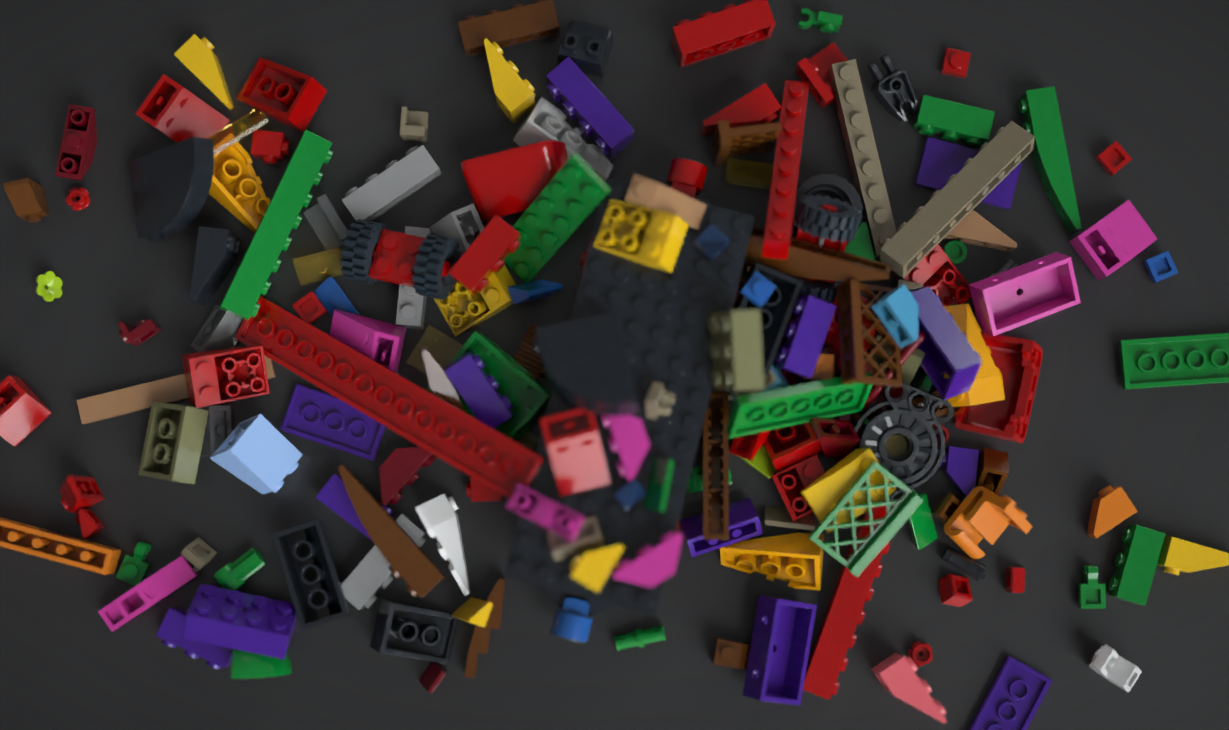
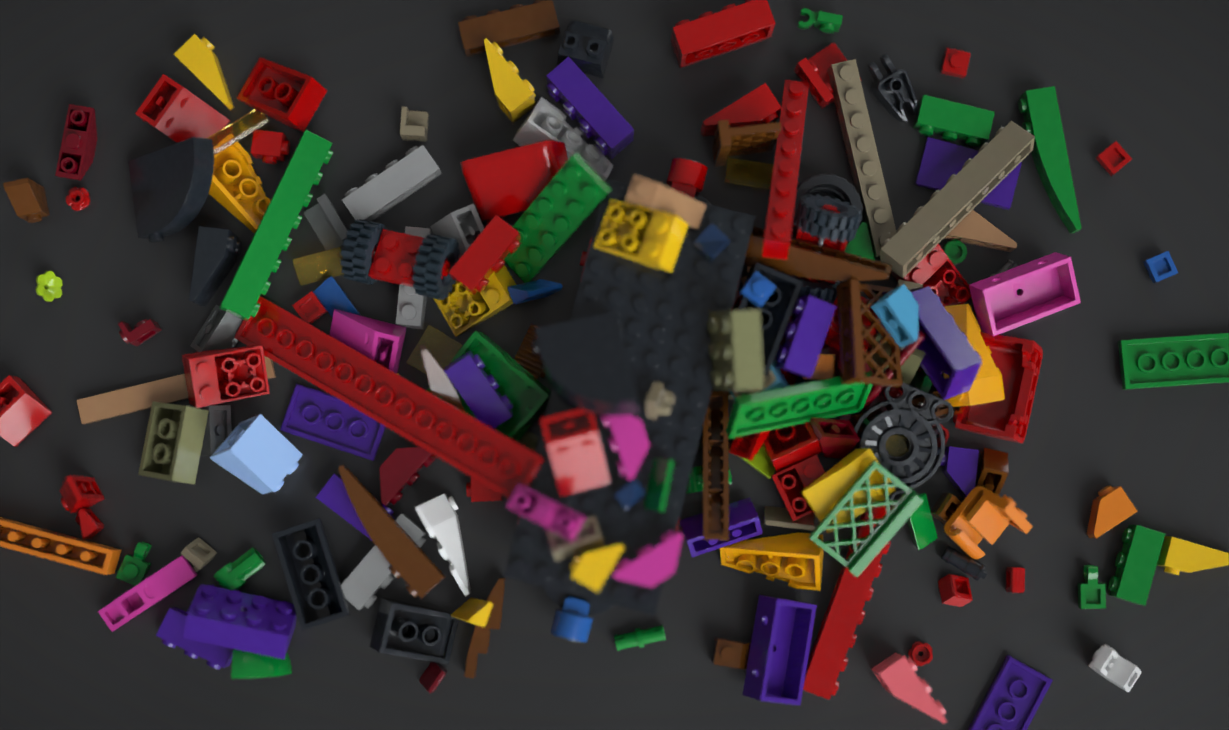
(1113, 240): dark pink slope -> none

